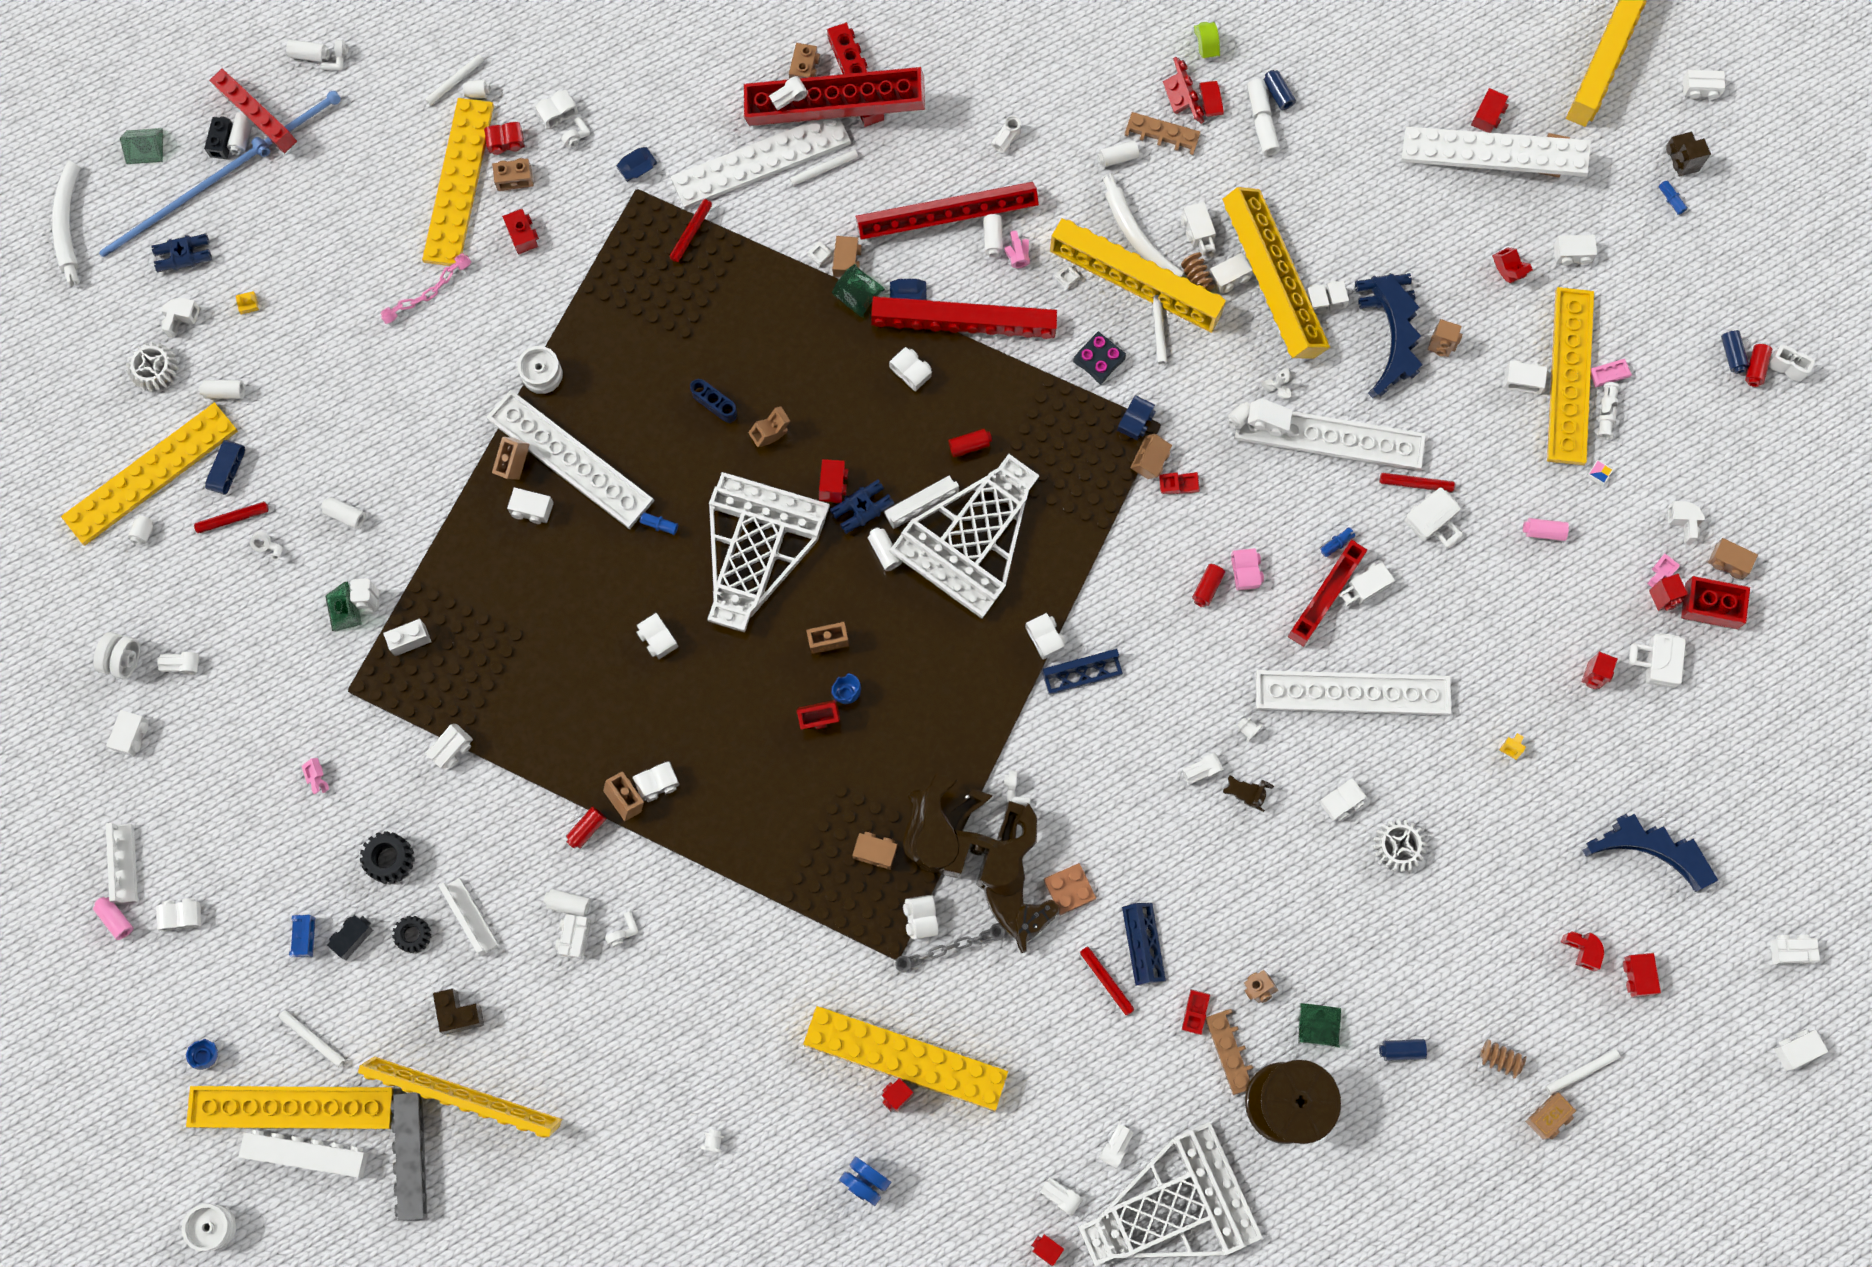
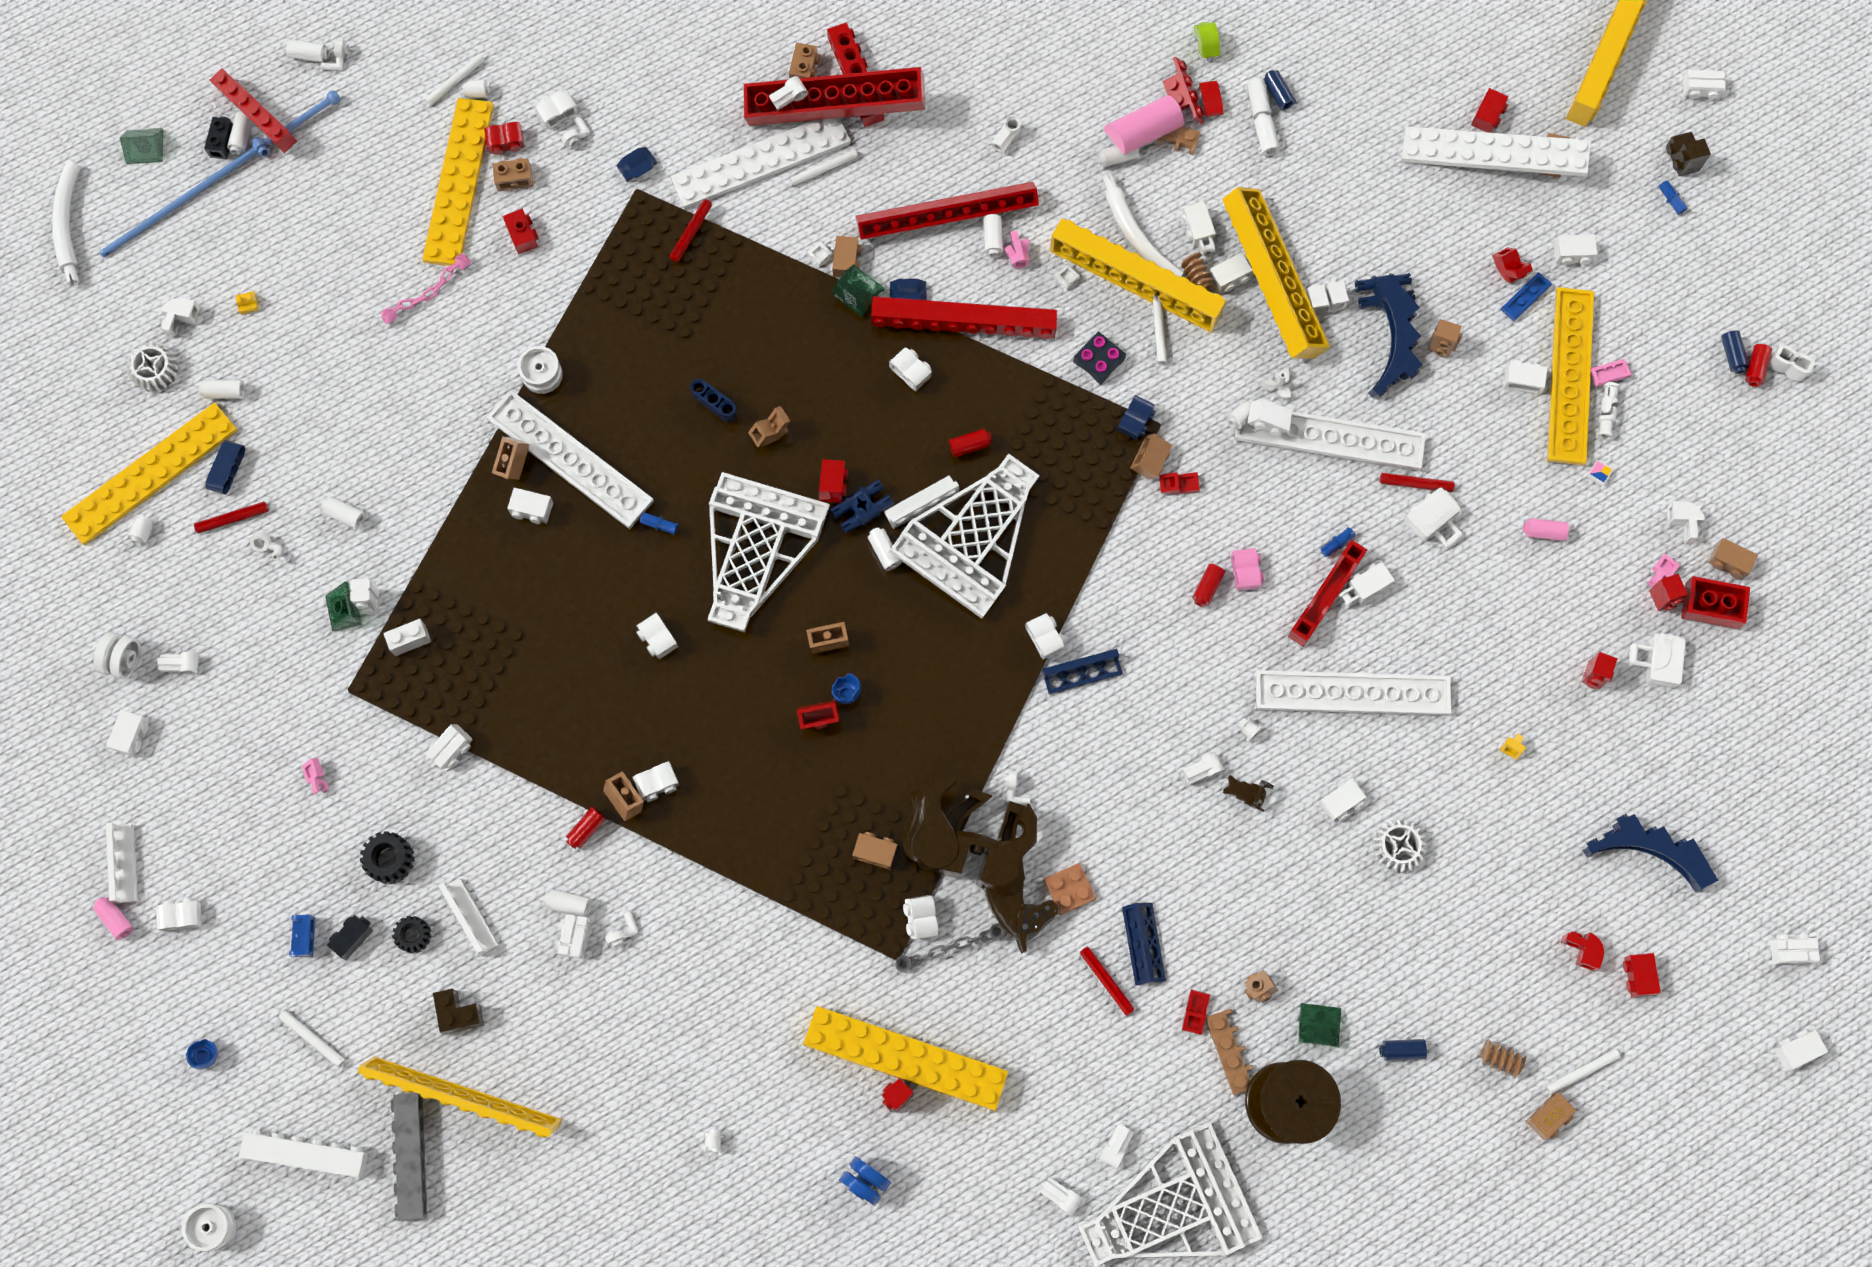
(181, 252): dark blue pin -> none
(289, 1107): yellow plate -> none
(1047, 1249): red brick -> none
(1145, 124): none -> bright pink brick
(1526, 296): none -> blue tile

